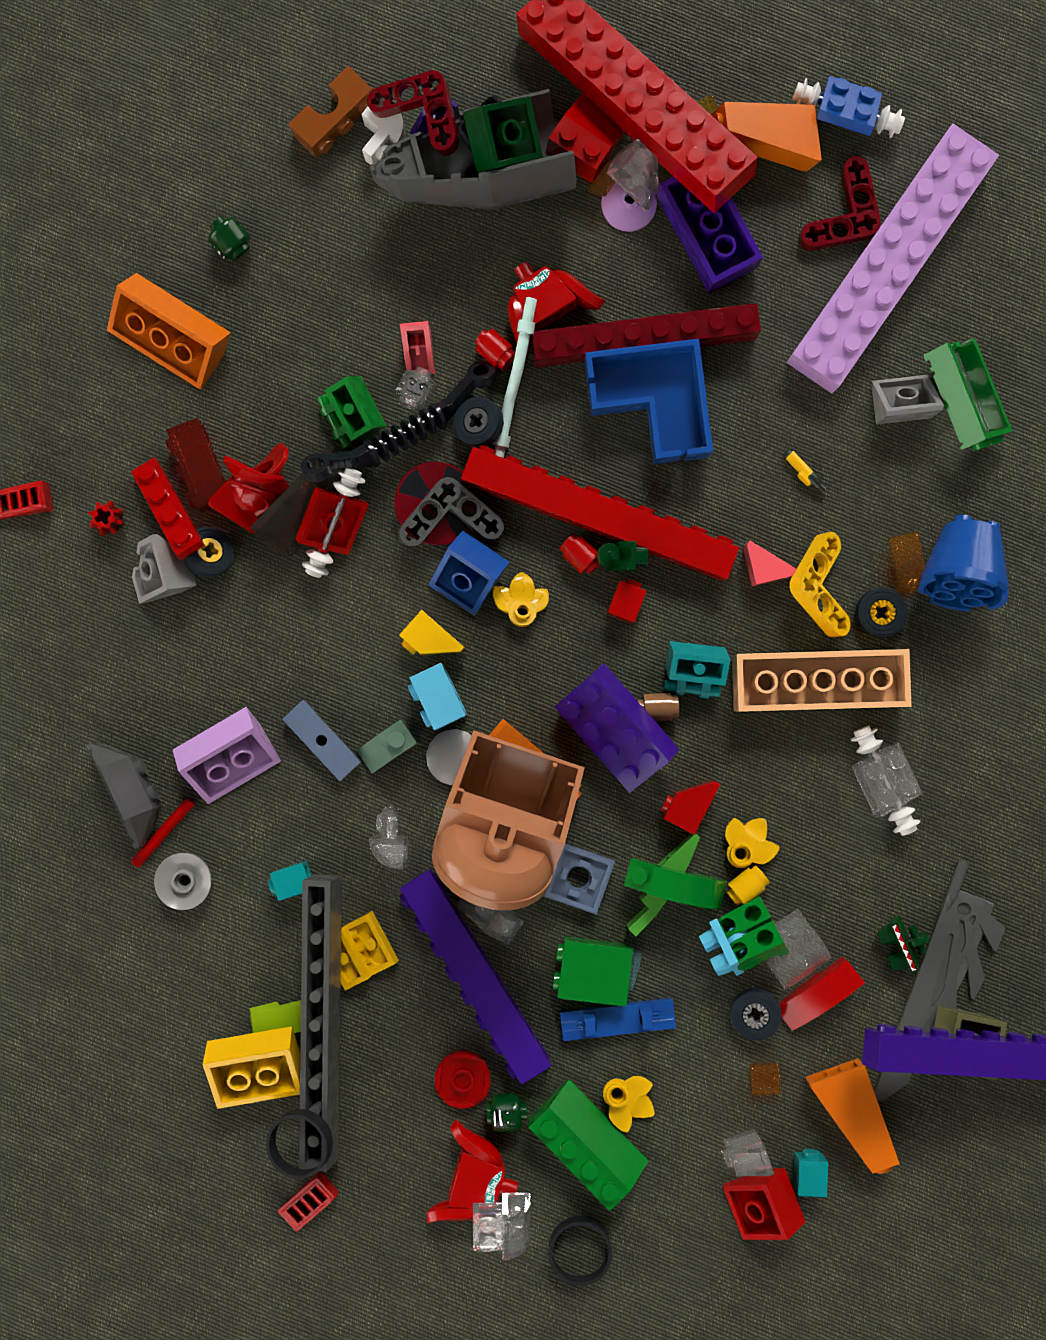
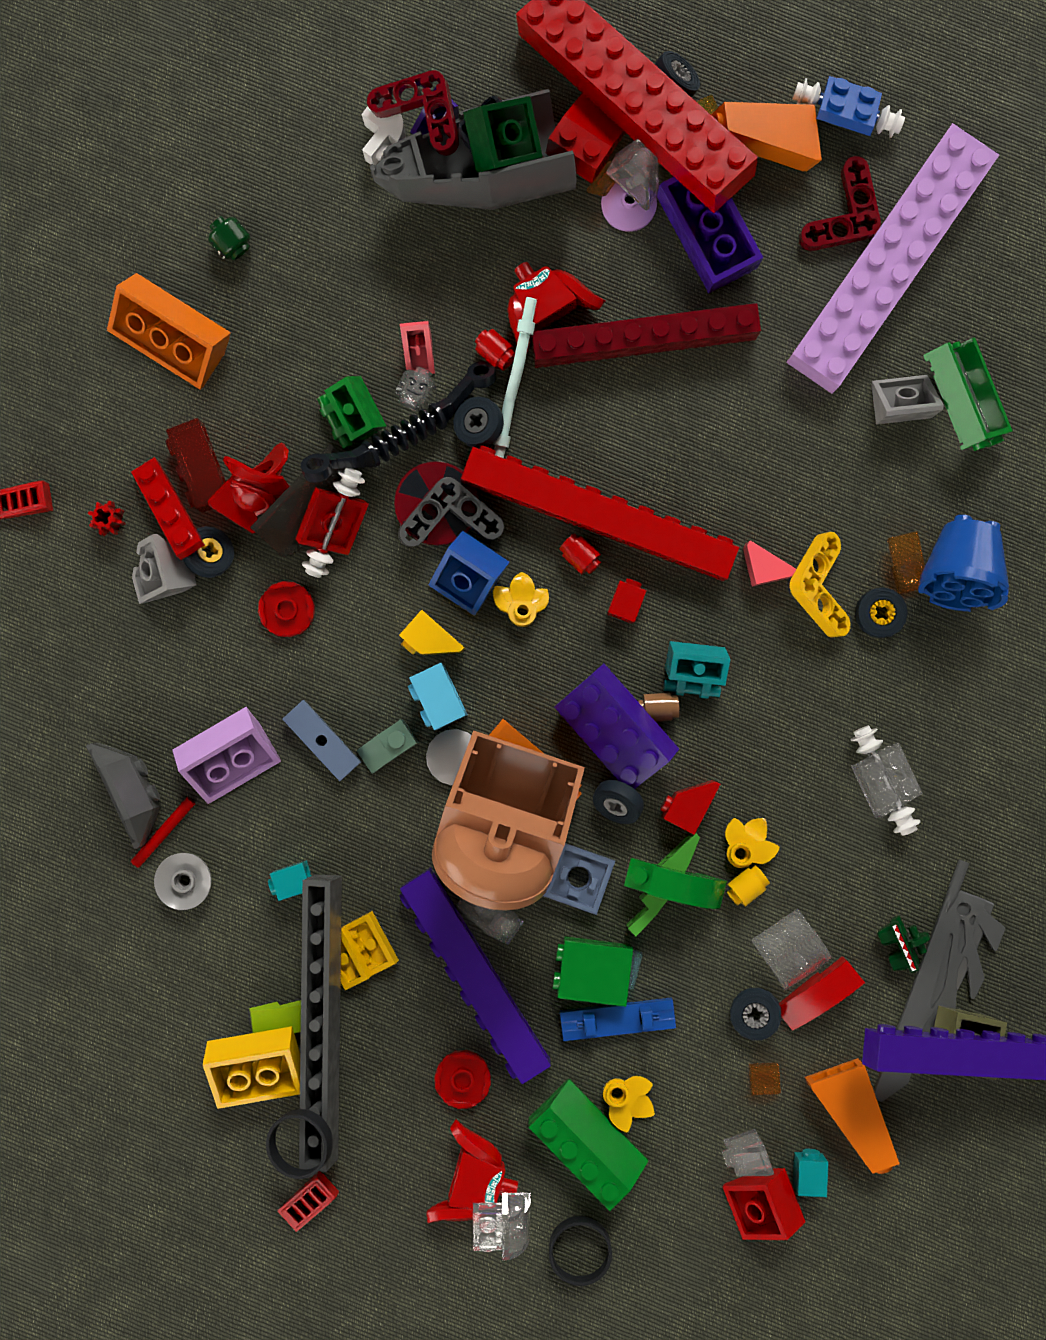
(286, 609): none -> red tile
(319, 130): dark orange arch -> none
(389, 846): clear brick -> none
(506, 1112): dark green head -> none
(618, 801): none -> black bush
(621, 556): dark green hips -> none
(663, 381): blue piece -> none
(679, 71): none -> black bush
(745, 937): green hips -> none
(805, 473): yellow piece -> none
(821, 680): light nougat brick -> none

